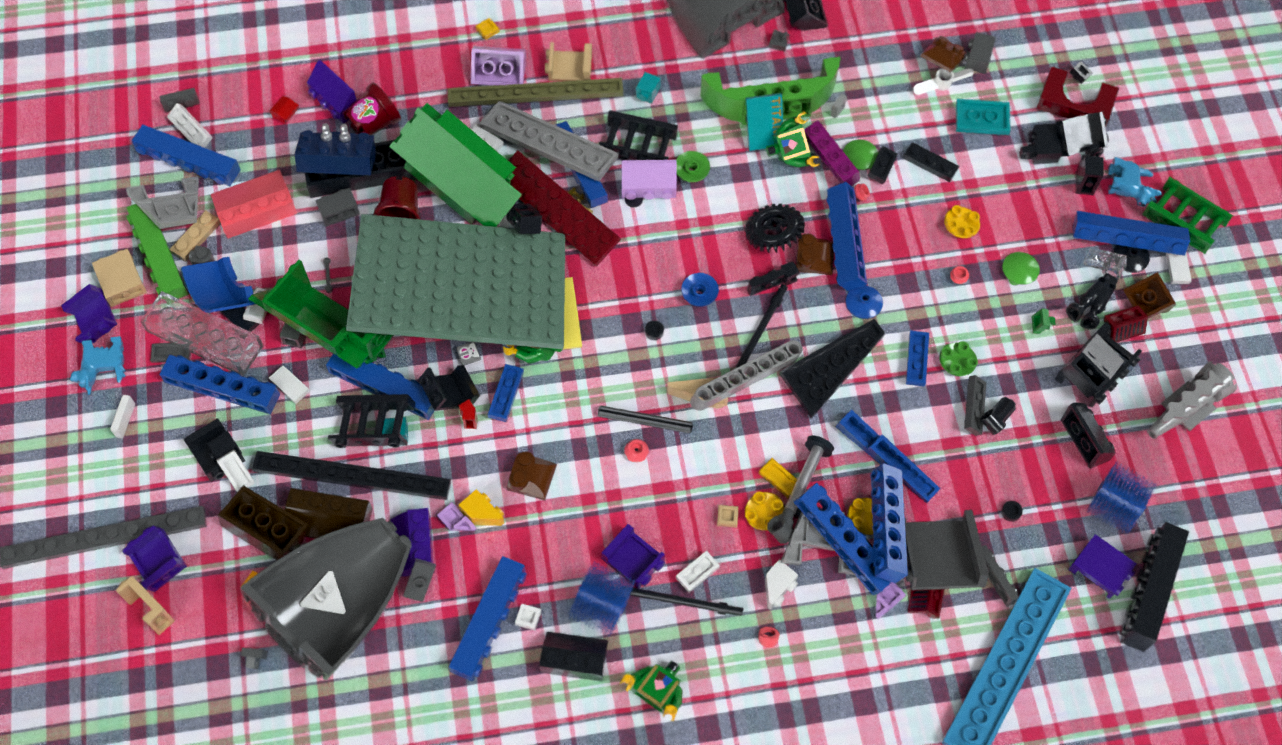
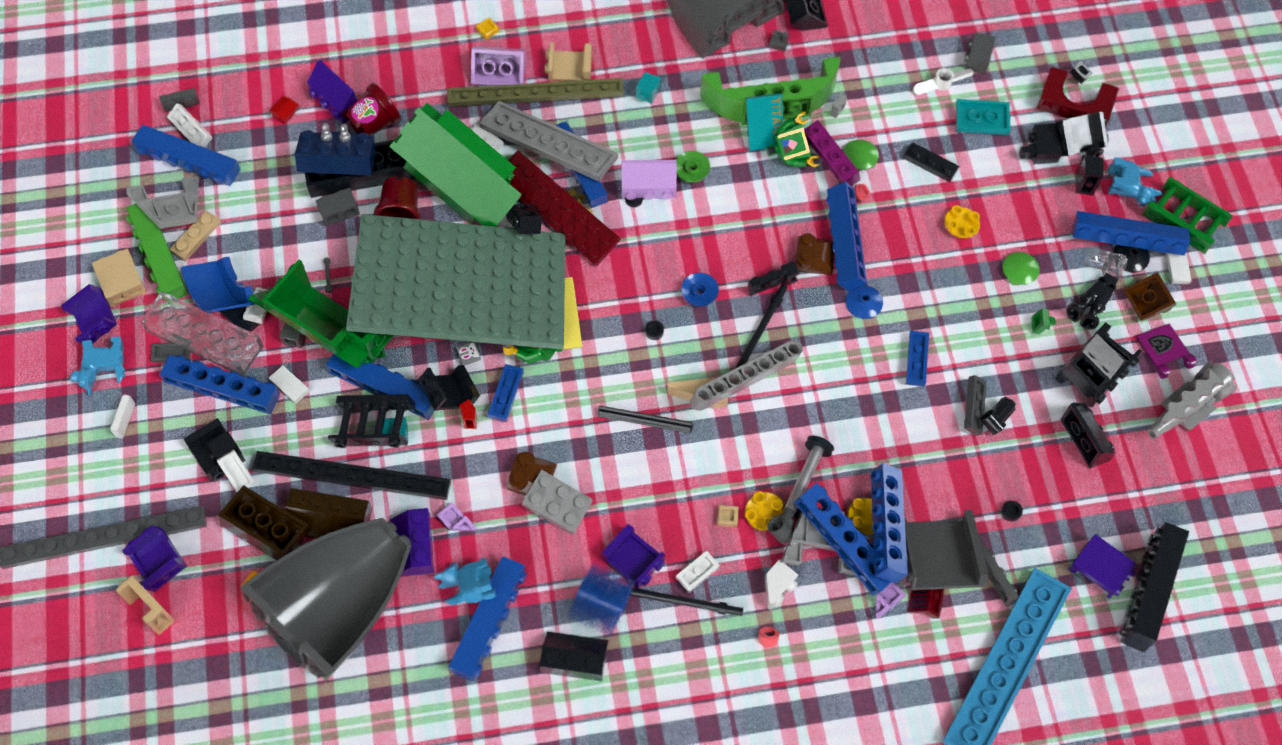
(201, 255): dark grey plate -> none
(253, 204): coral slope -> none
(253, 657): dark grey tile -> none
(325, 596): white piece -> none
(419, 580): dark grey plate -> none
(472, 582): none -> dark azure animal
(480, 510): yellow slope -> none
(528, 617): white plate -> none
(557, 502): none -> light grey plate
(636, 456): coral plate -> none
(642, 125): black fence -> none
(657, 687): green torso -> none
(774, 227): black gear -> none
(778, 477): yellow tile -> none
(825, 370): black wing -> none
(882, 164): black plate -> none
(886, 452): blue slope -> none
(944, 54): reddish brown slope -> none
(958, 359): bright green dish -> none
(959, 275): coral plate -> none
(1121, 498): blue piece -> none
(1127, 323): dark red panel -> none
(1165, 346): none -> magenta flag

